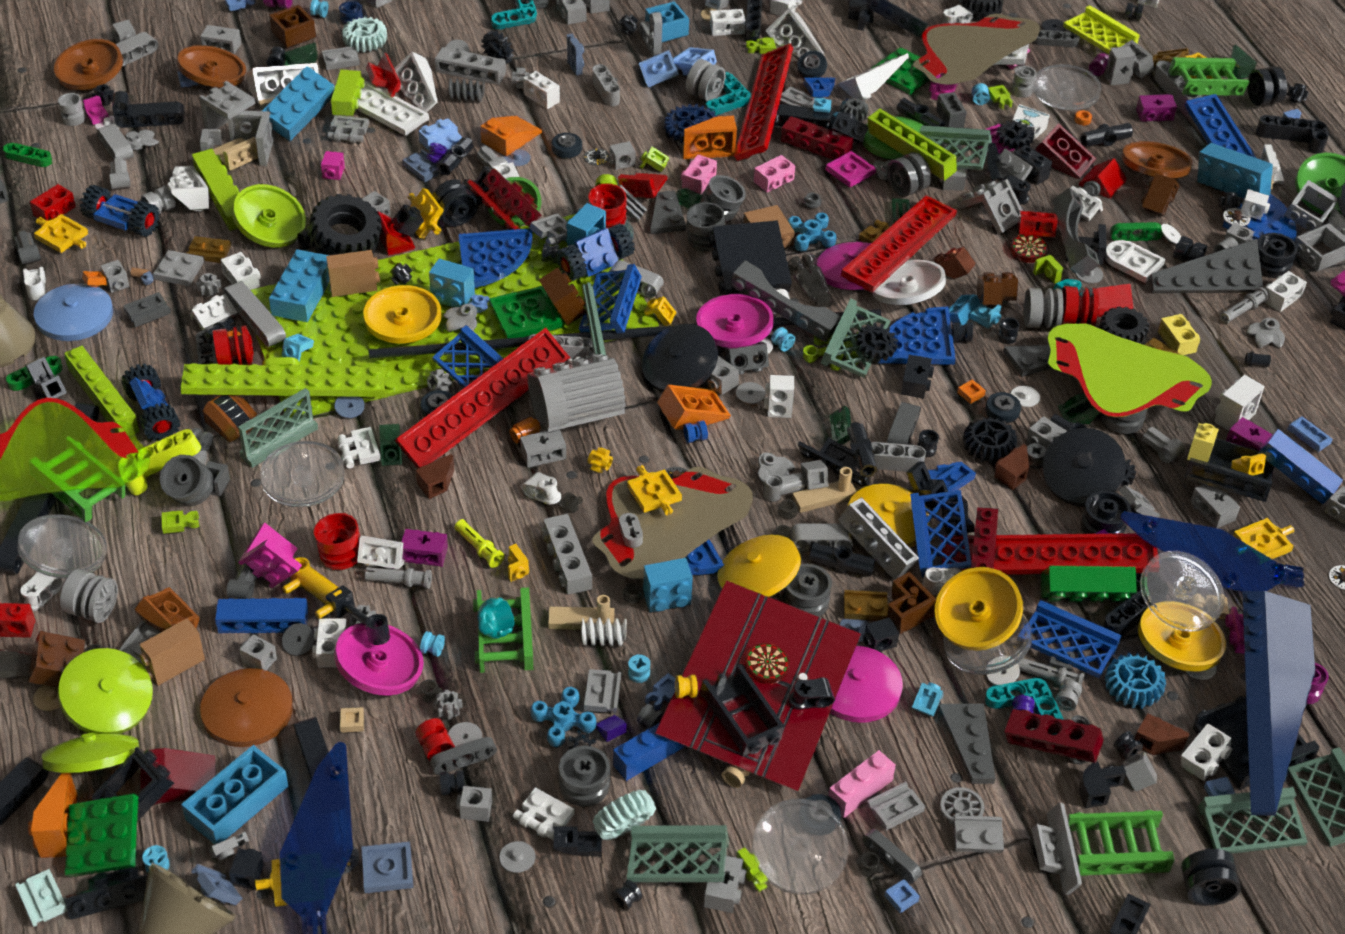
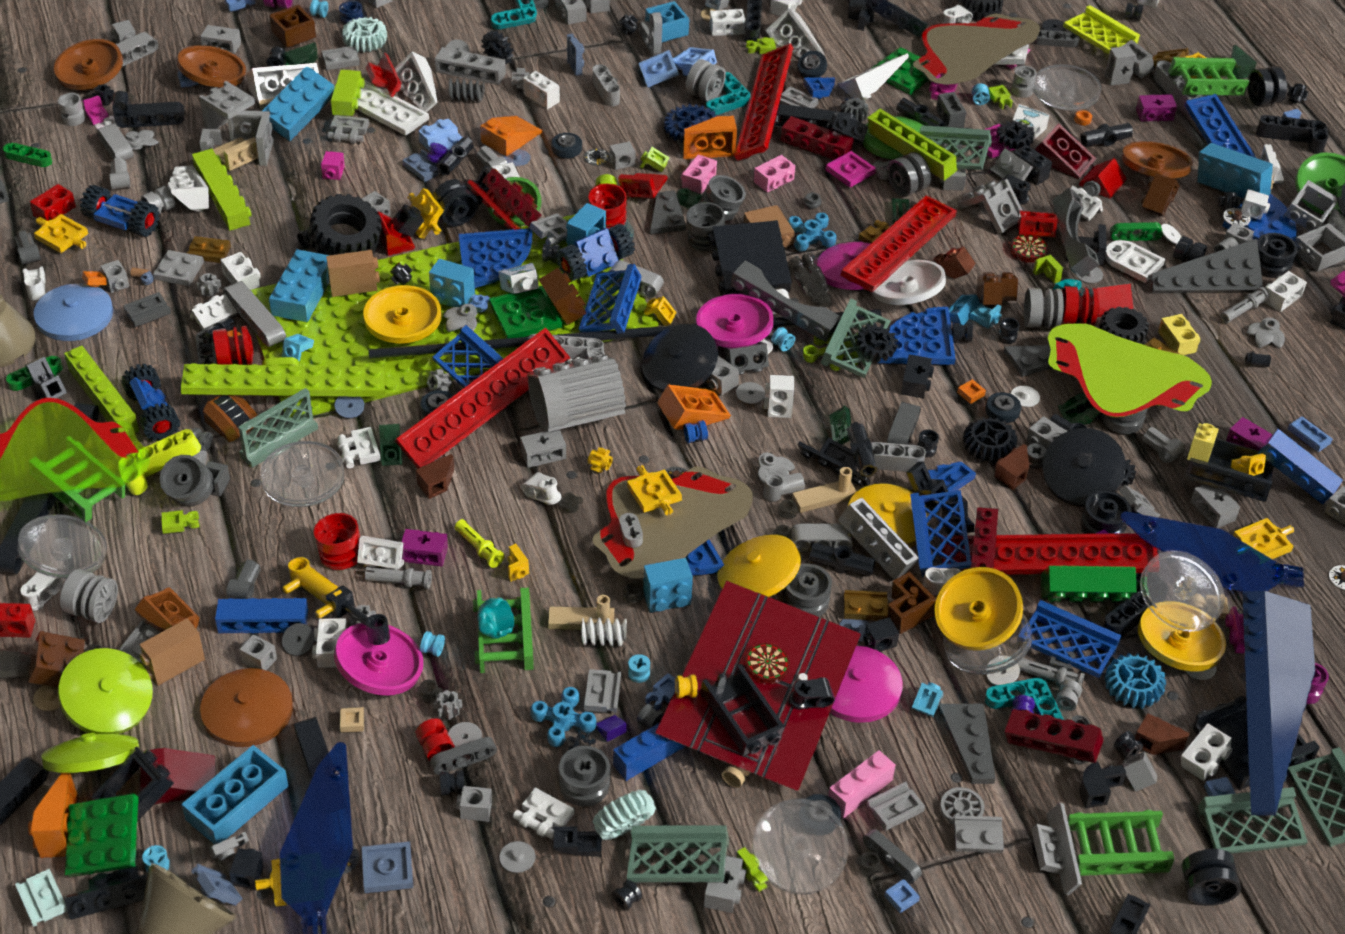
(268, 215): lime dish -> none
(270, 556): dark pink bracket -> none
(521, 279): none -> white torso
(523, 428): orange brick -> none
(567, 554): light grey brick -> none
(593, 319): sand green axle -> none
(634, 207): dark grey tile -> none
(815, 474): light grey brick -> none
(822, 105): medium azure bracket -> none
(992, 157): black slope -> none
(1099, 64): magenta wheel -> none
(1238, 402): white brick -> none

